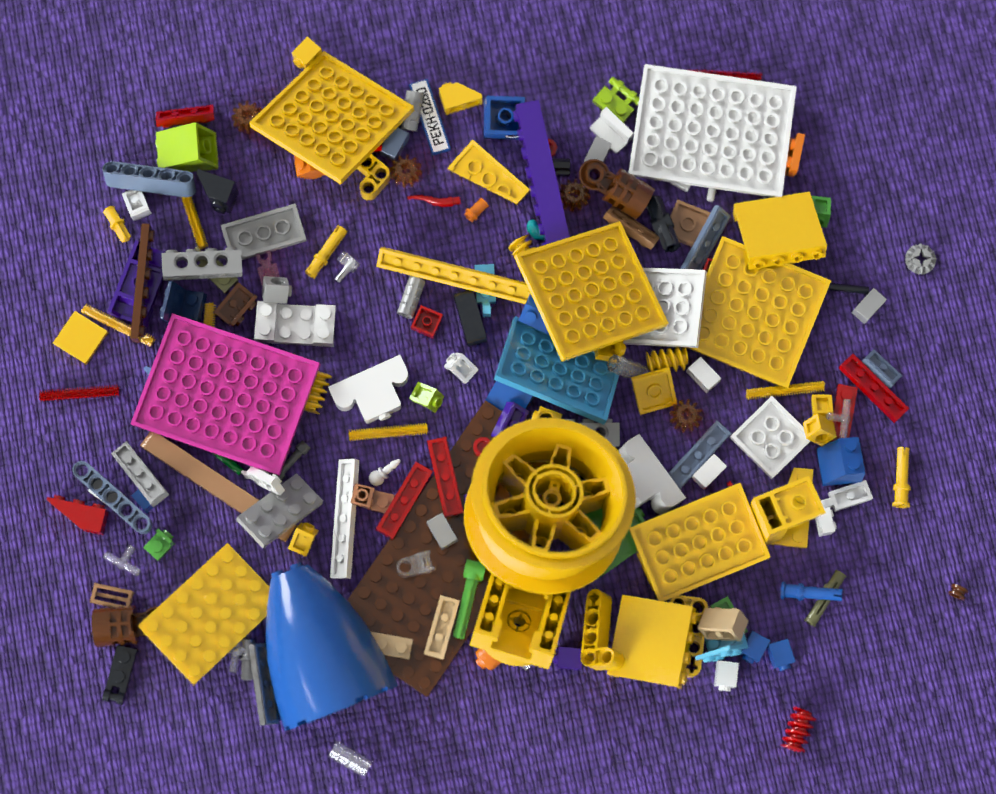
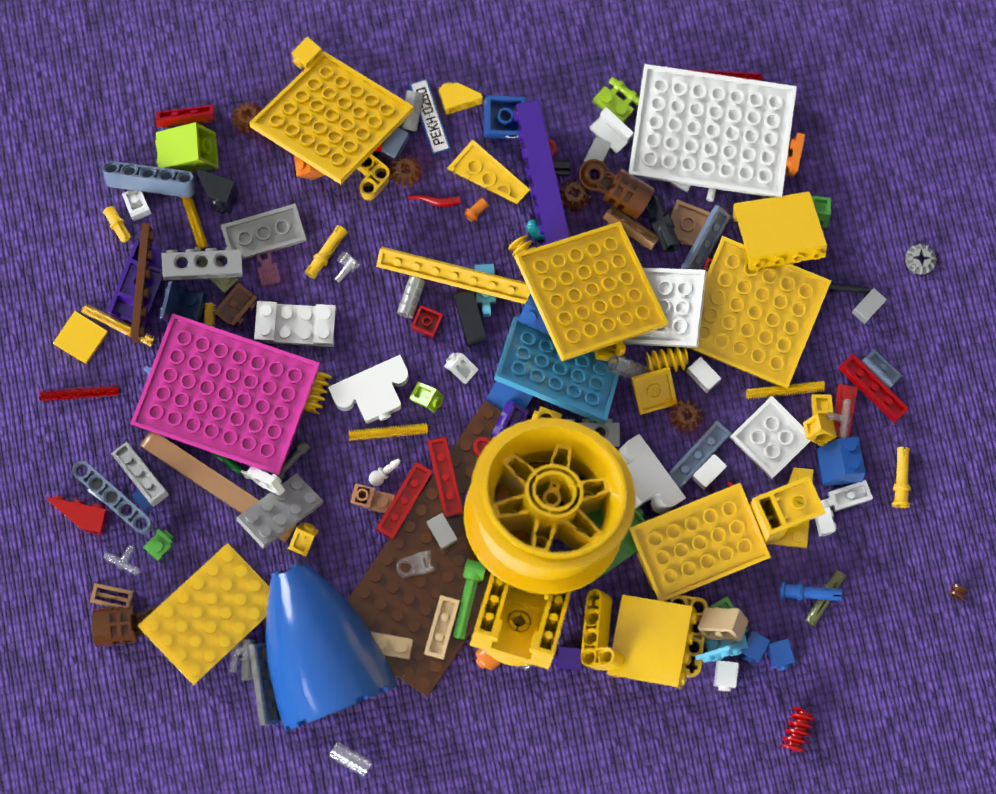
(120, 674): black plate -> none
(276, 290): light grey brick -> none
(344, 520): white plate -> none

